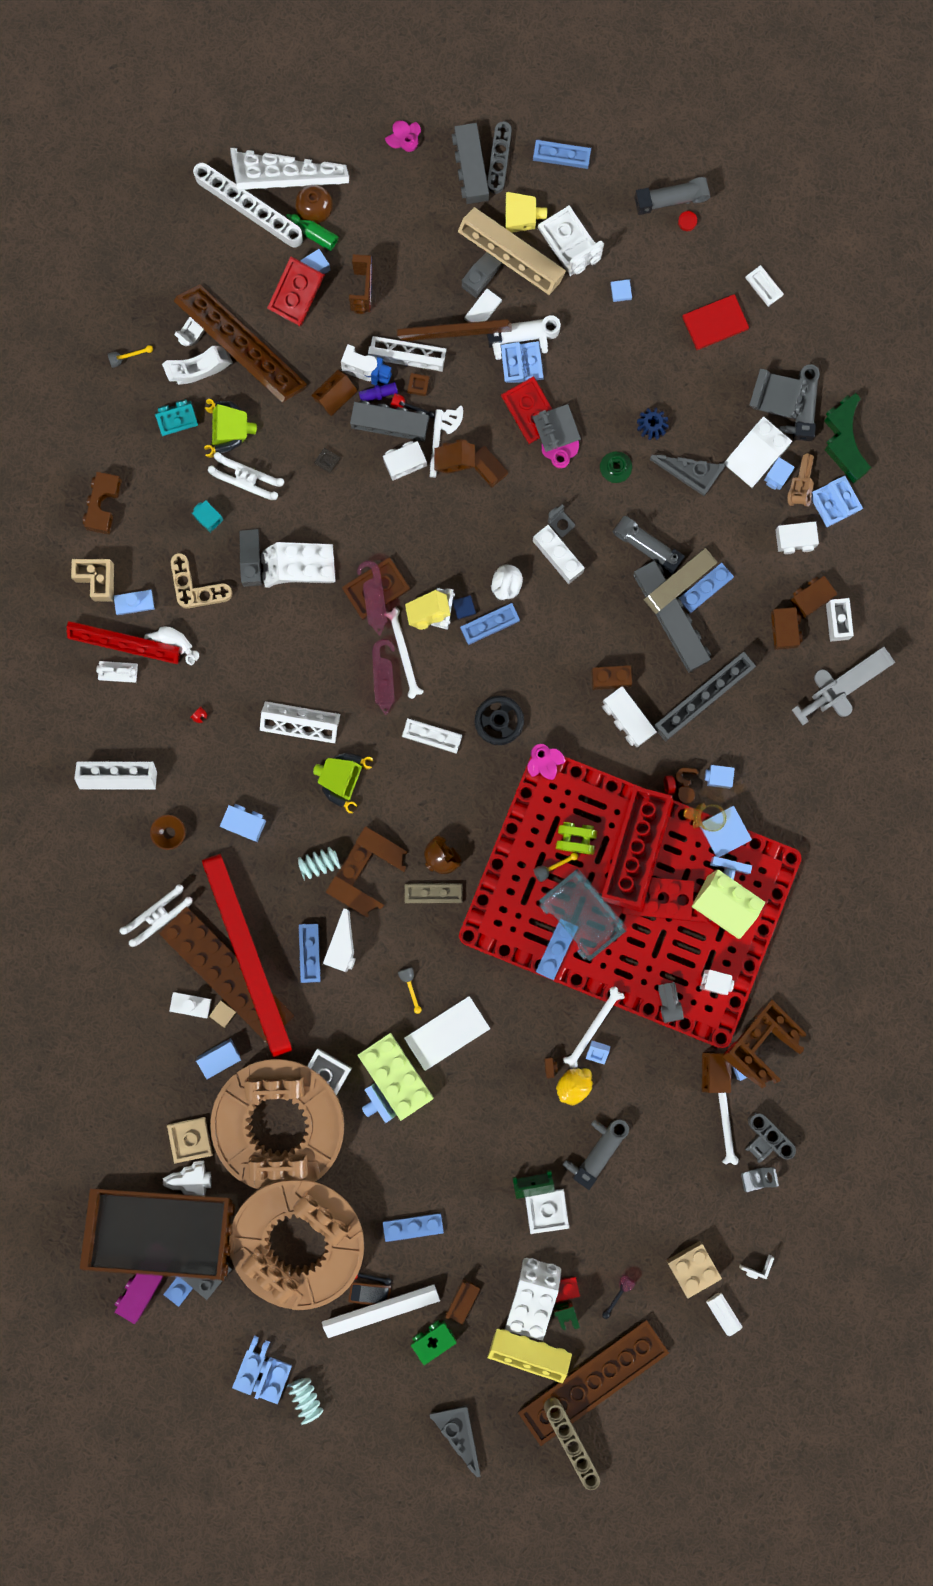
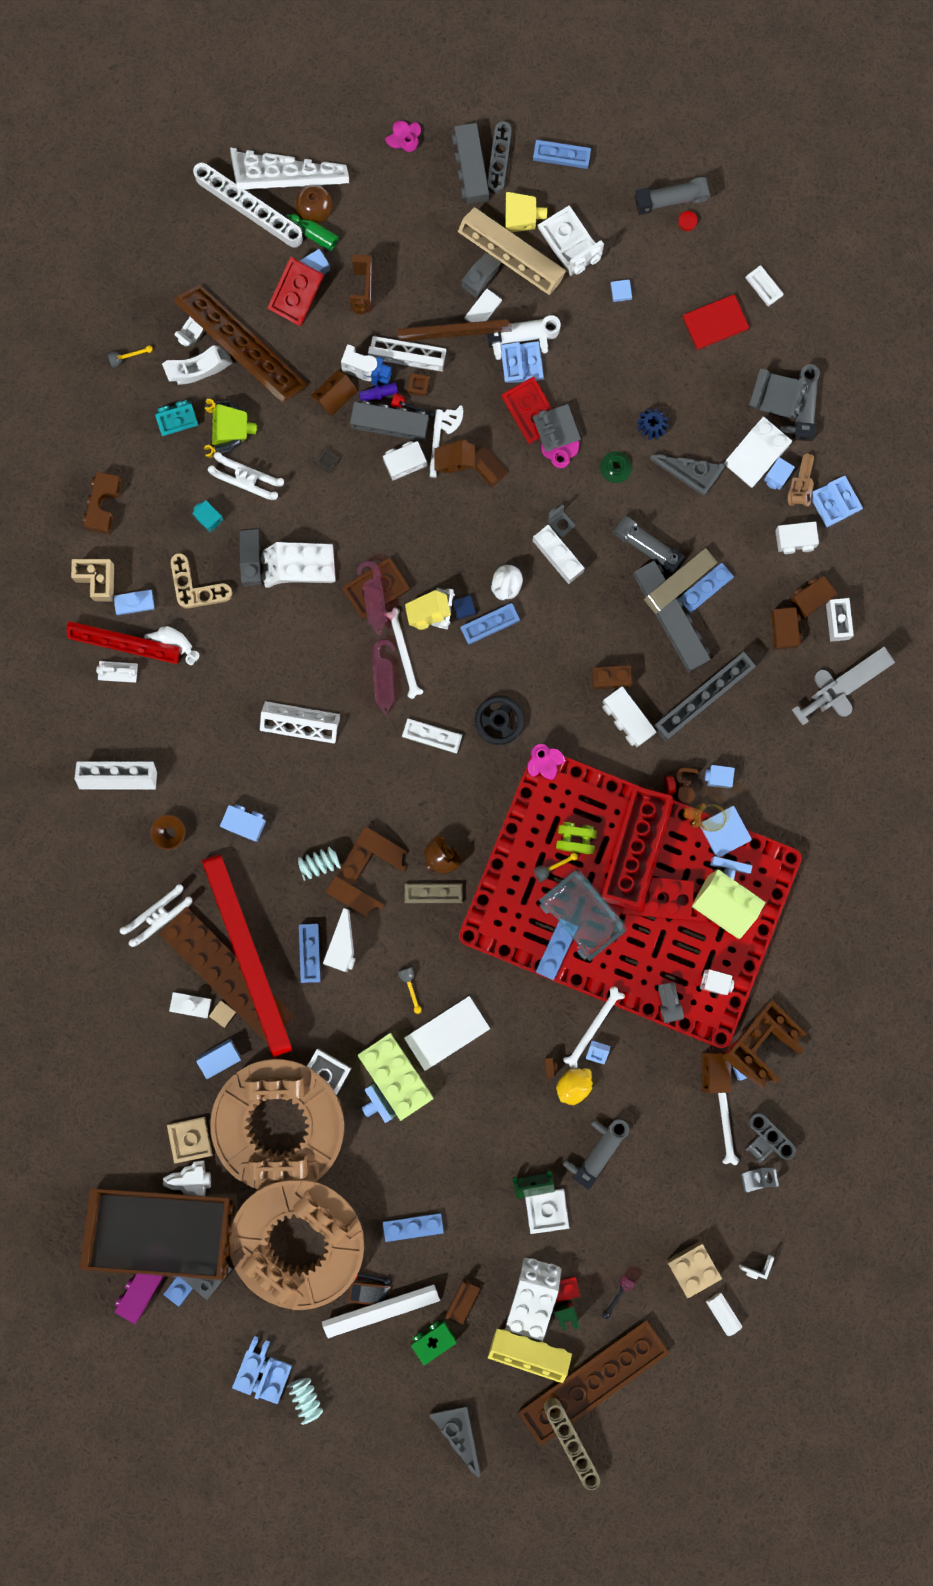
(198, 714): red hinge -> none
(340, 776): lime torso -> none
(843, 447): dark green arch -> none

